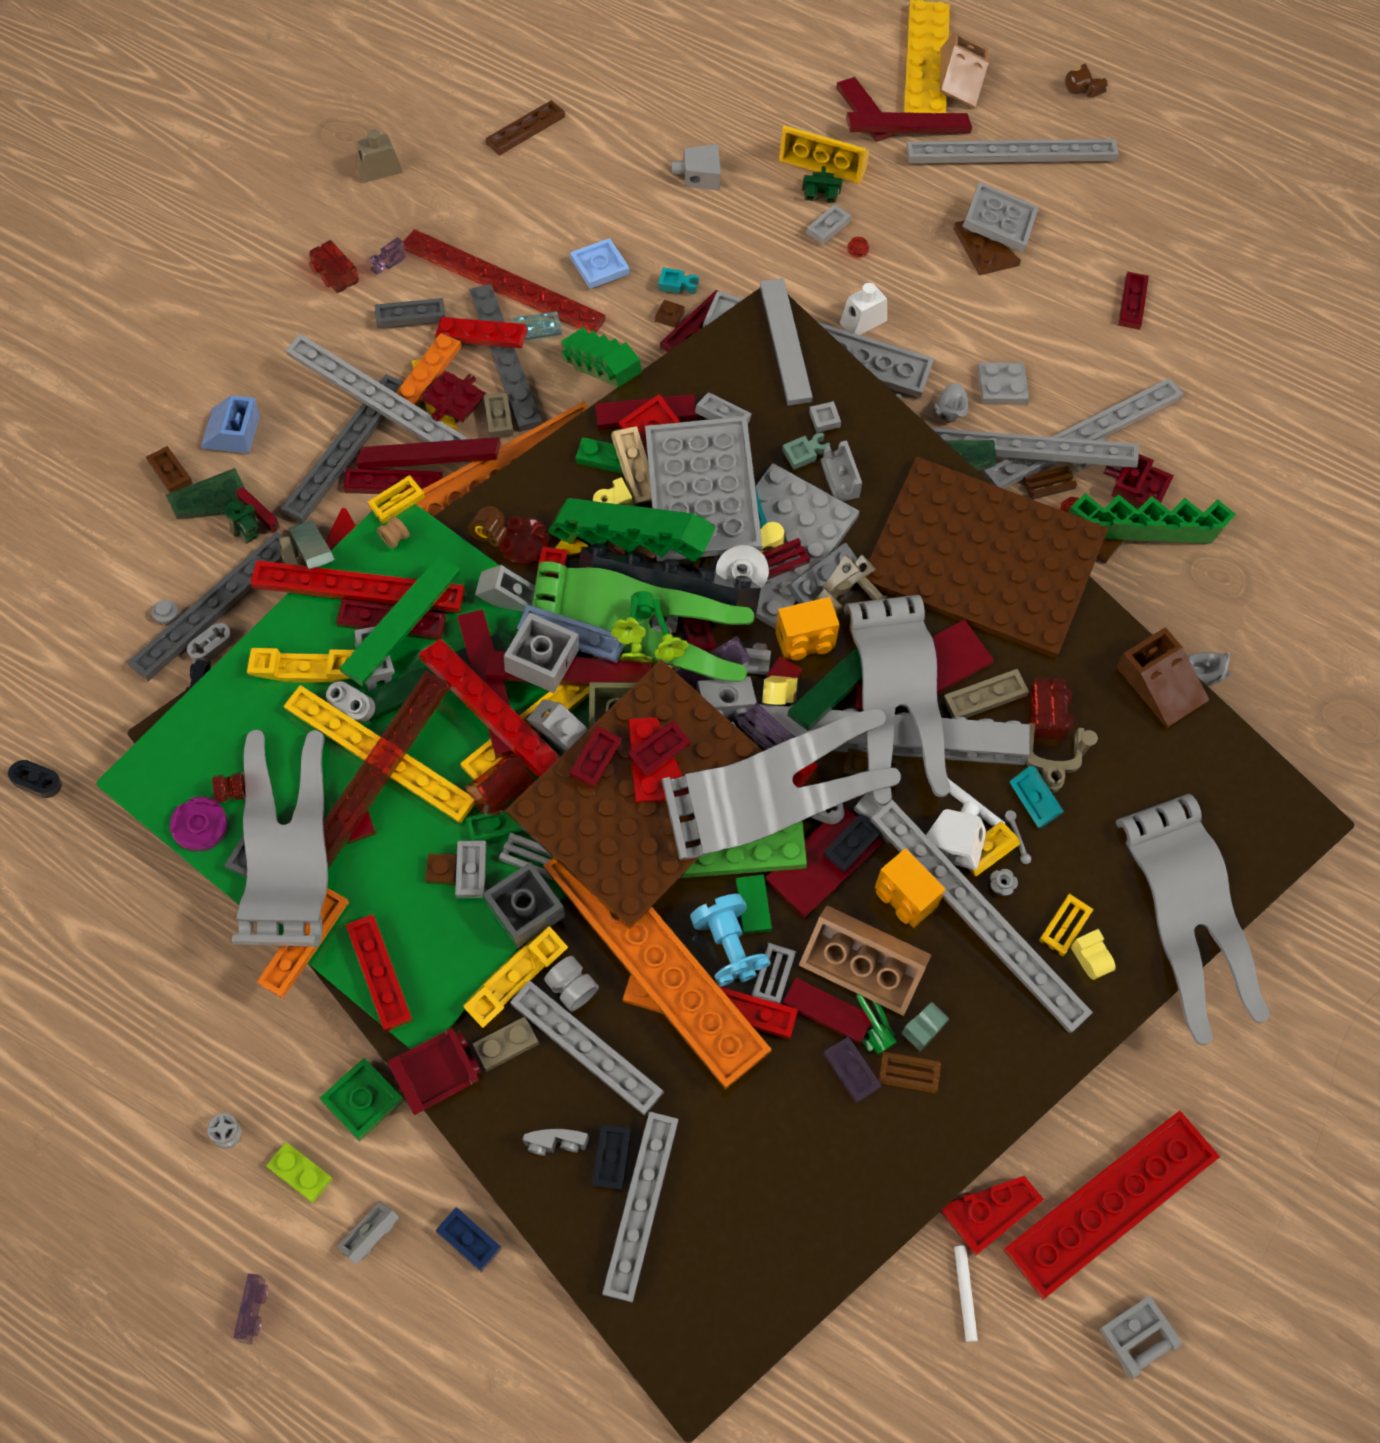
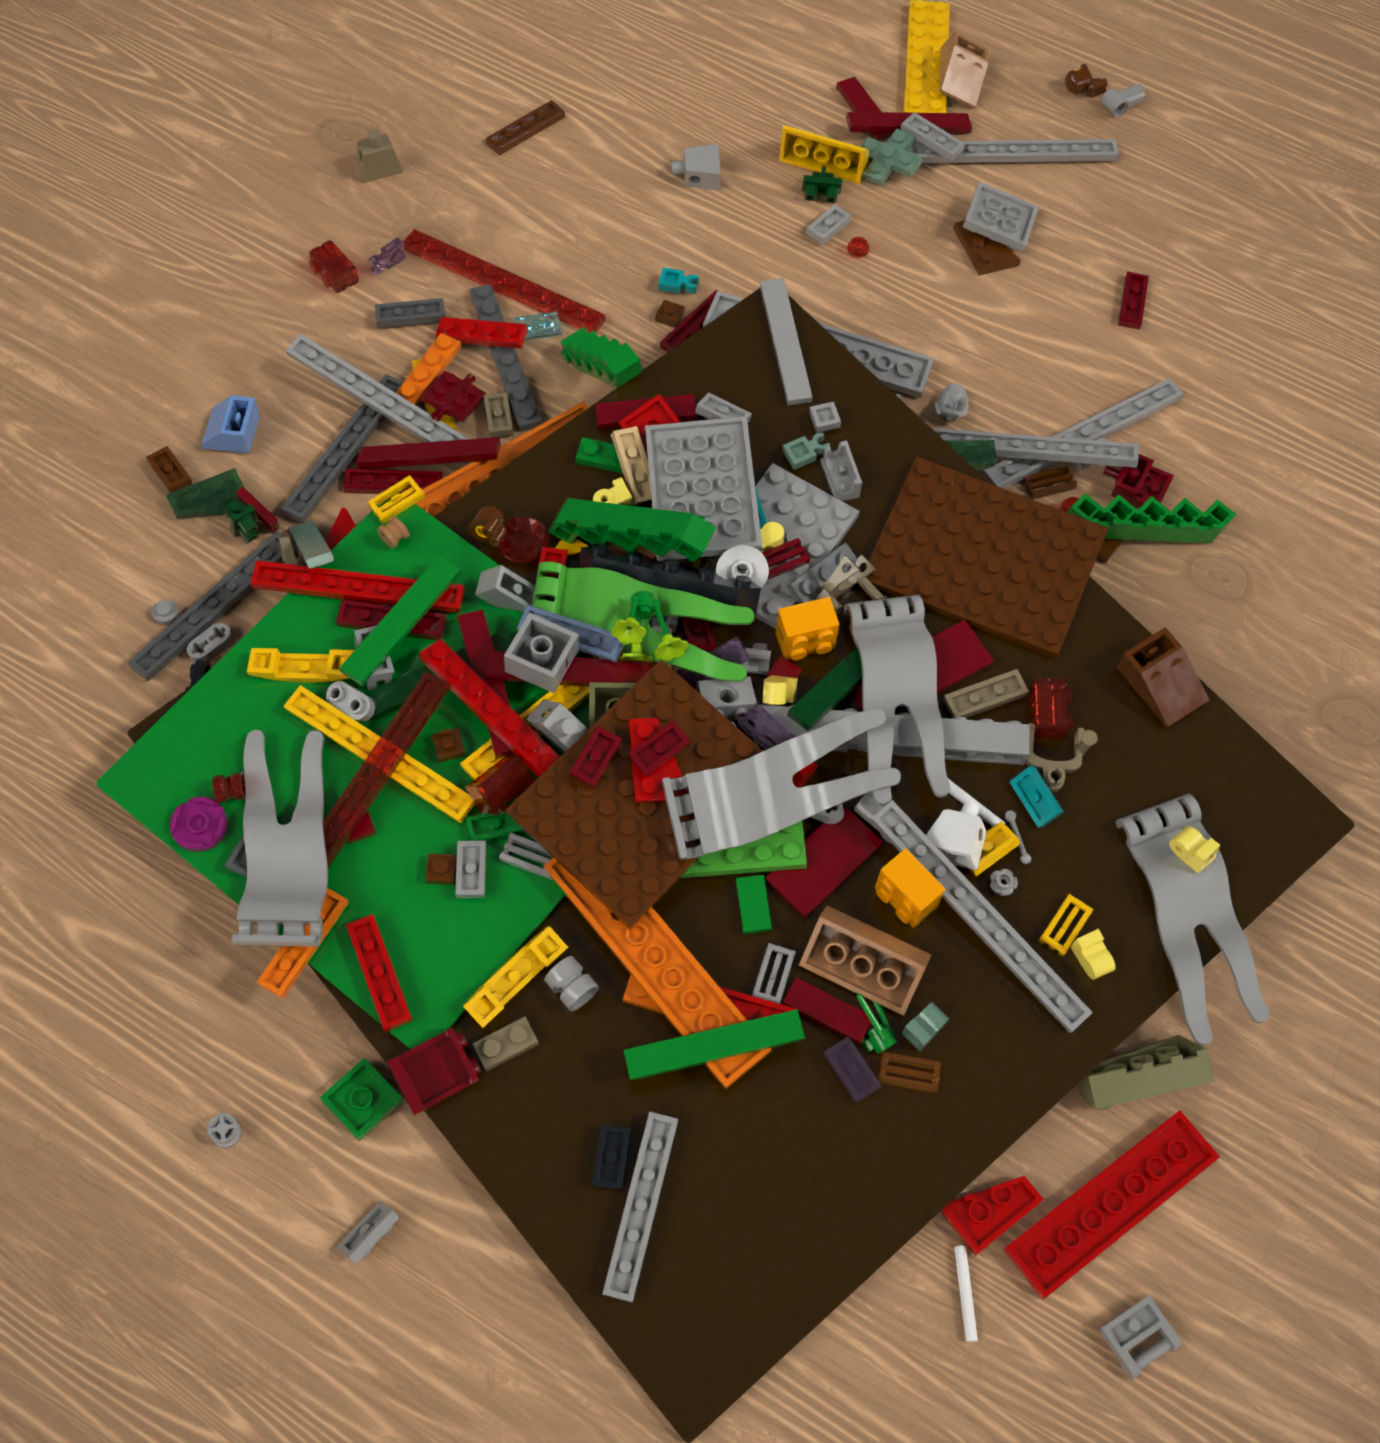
(36, 780): black plate -> none
(248, 1321): plate -> none
(299, 1172): lime plate -> none
(448, 745): none -> reddish brown tile
(468, 1239): dark blue plate -> none
(524, 904): dark grey brick -> none
(546, 1140): light grey slope -> none
(587, 1048): light grey plate -> none
(599, 263): light blue plate -> none
(714, 1045): none -> green tile
(725, 930): medium azure piece -> none
(852, 843): black plate -> none
(864, 310): white torso -> none
(891, 157): none -> sand green plate
(933, 136): none -> light grey plate
(1003, 383): light grey plate -> none
(1119, 101): none -> light grey piece
(1147, 1072): none -> olive wedge
(1194, 848): none -> light yellow leg
(1211, 666): light grey hat -> none

